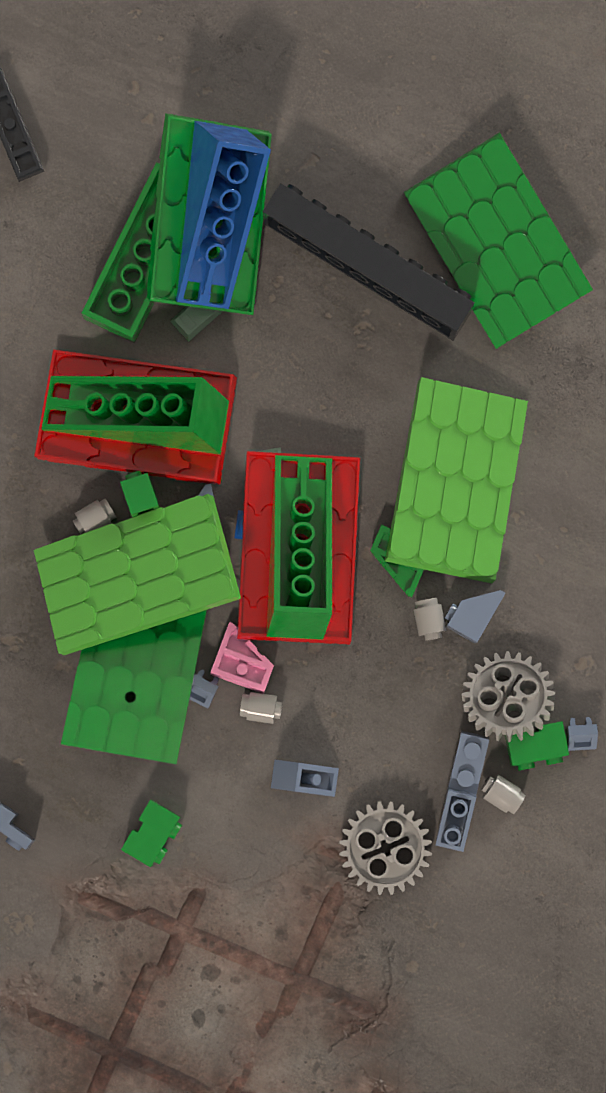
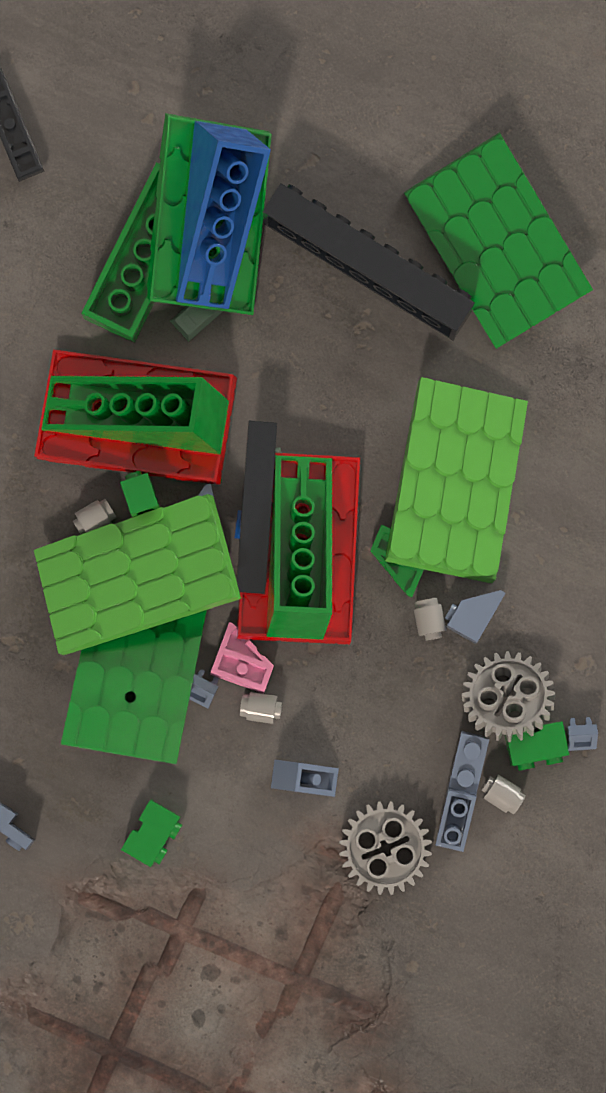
(256, 506): none -> black tile

